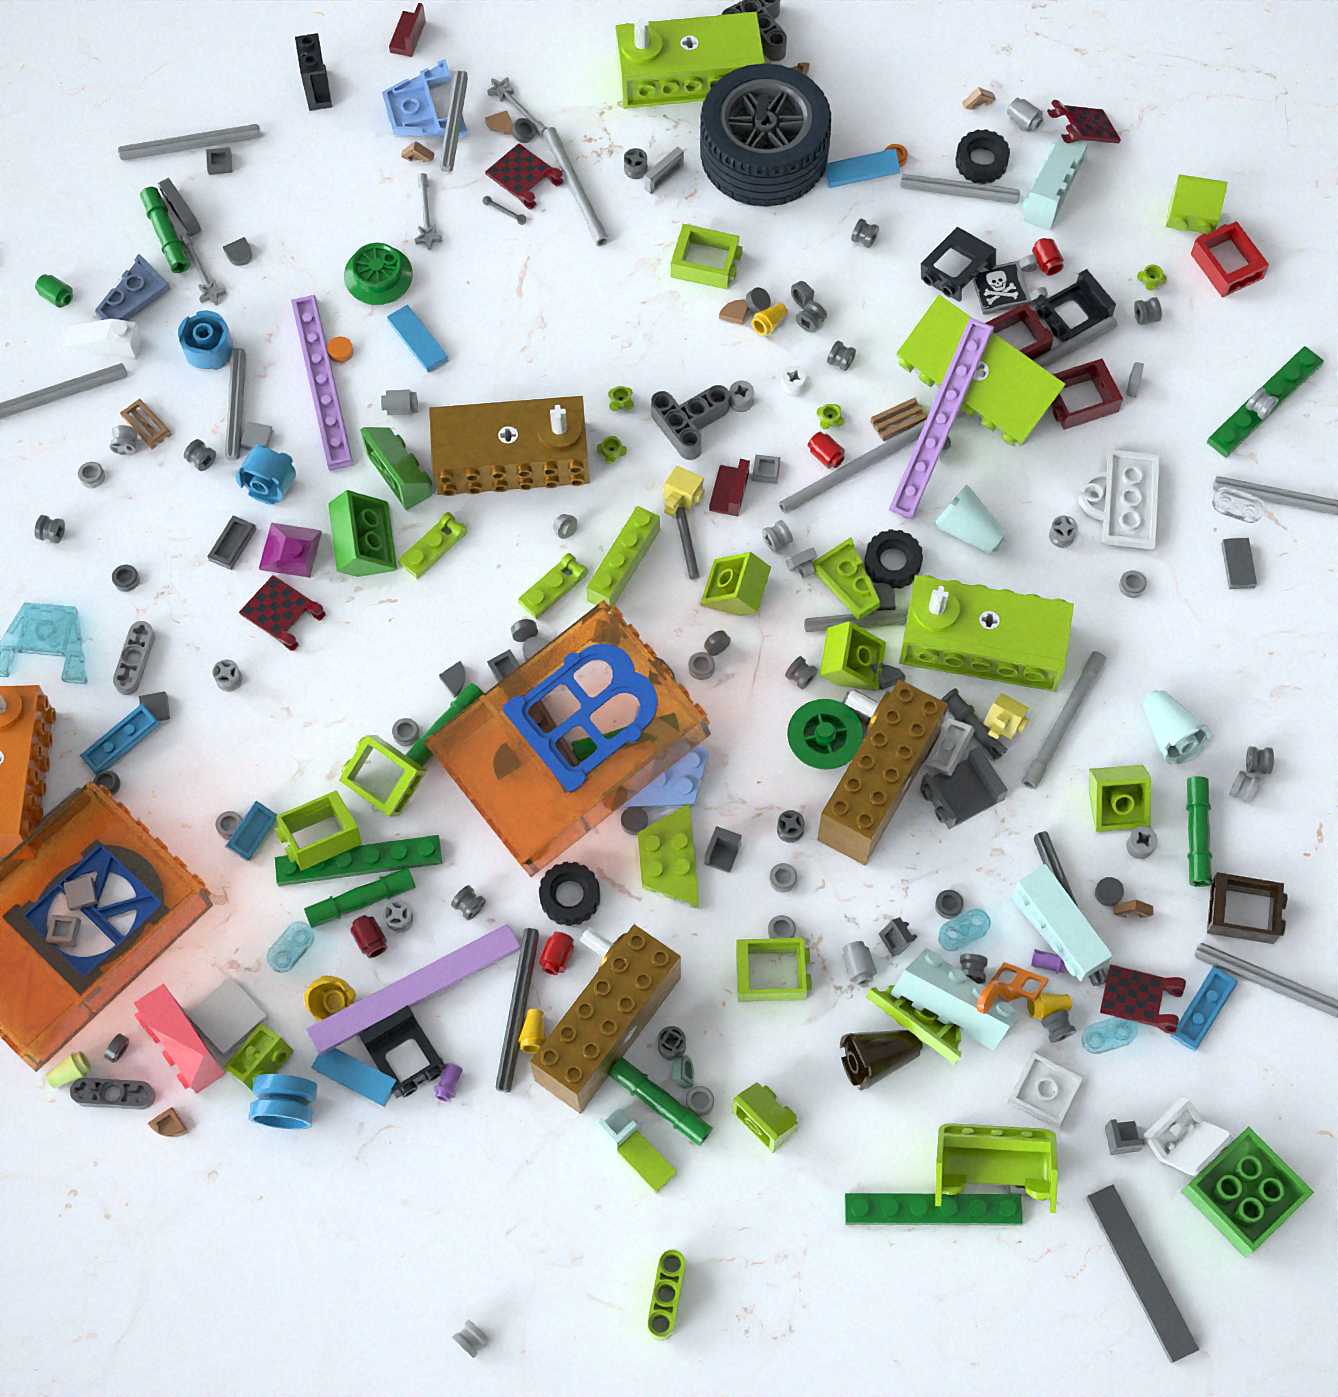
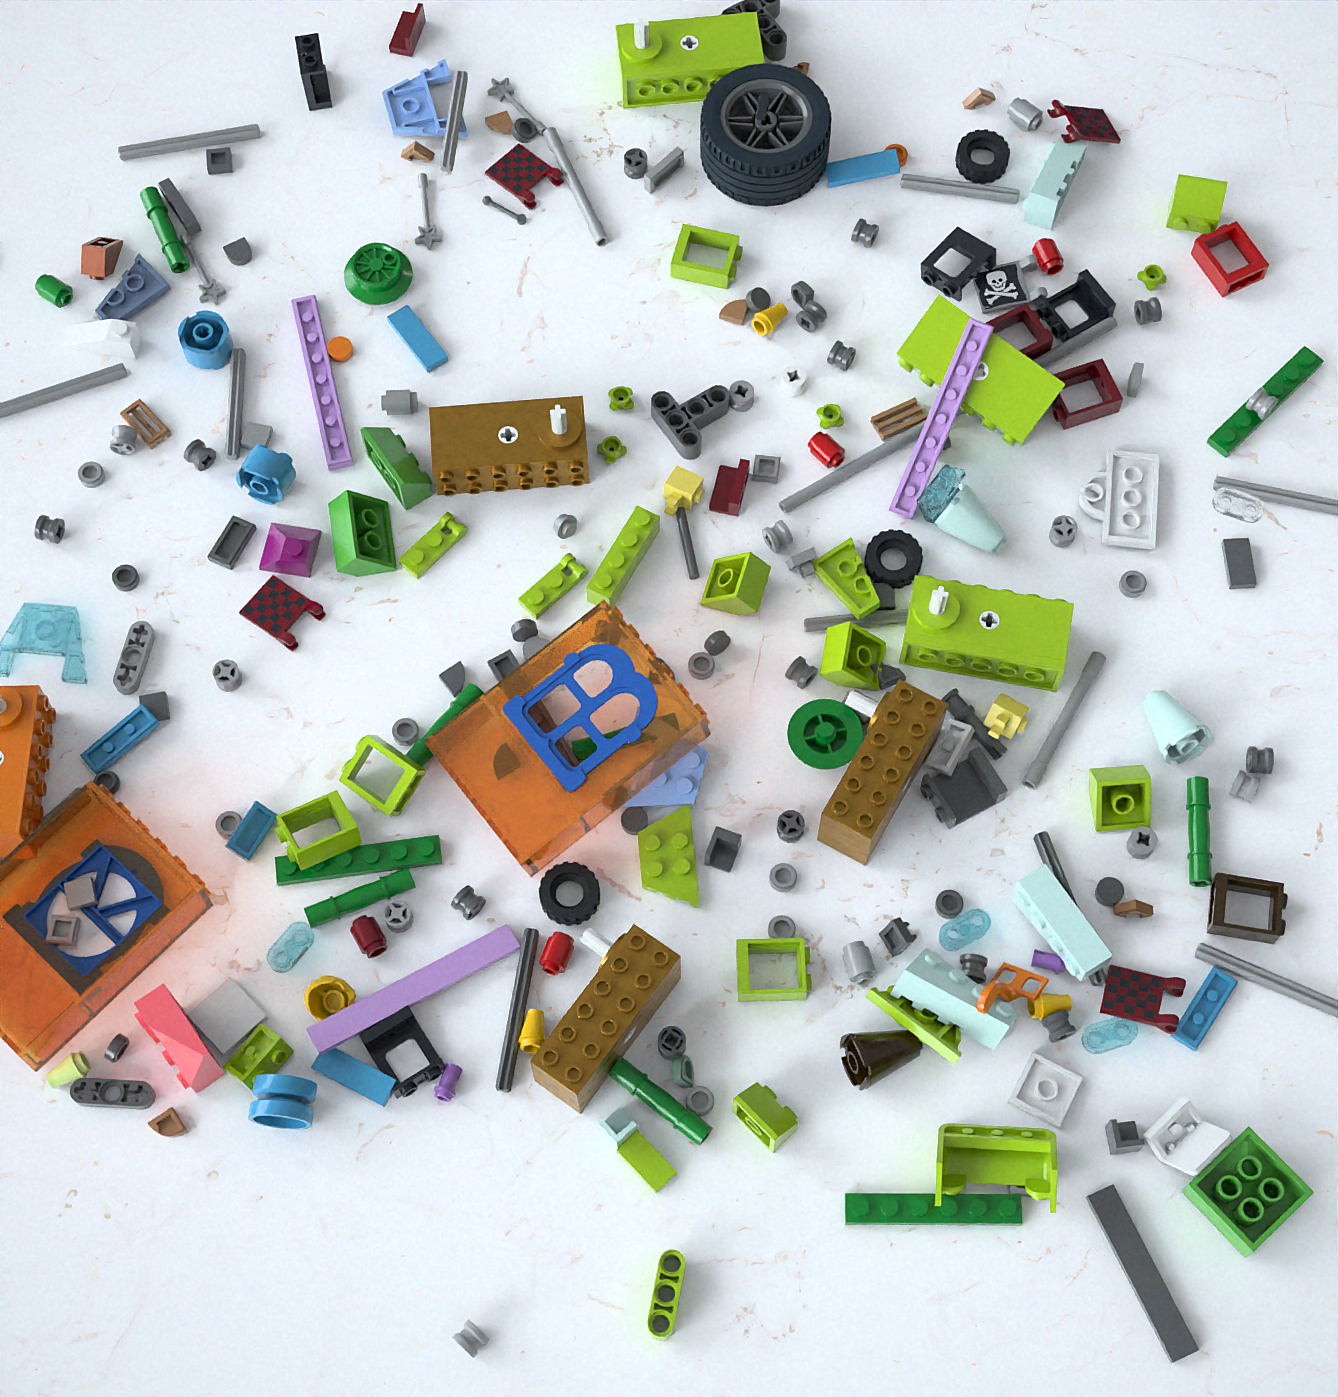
(100, 257): none -> slope
(940, 492): none -> clear light blue bracket

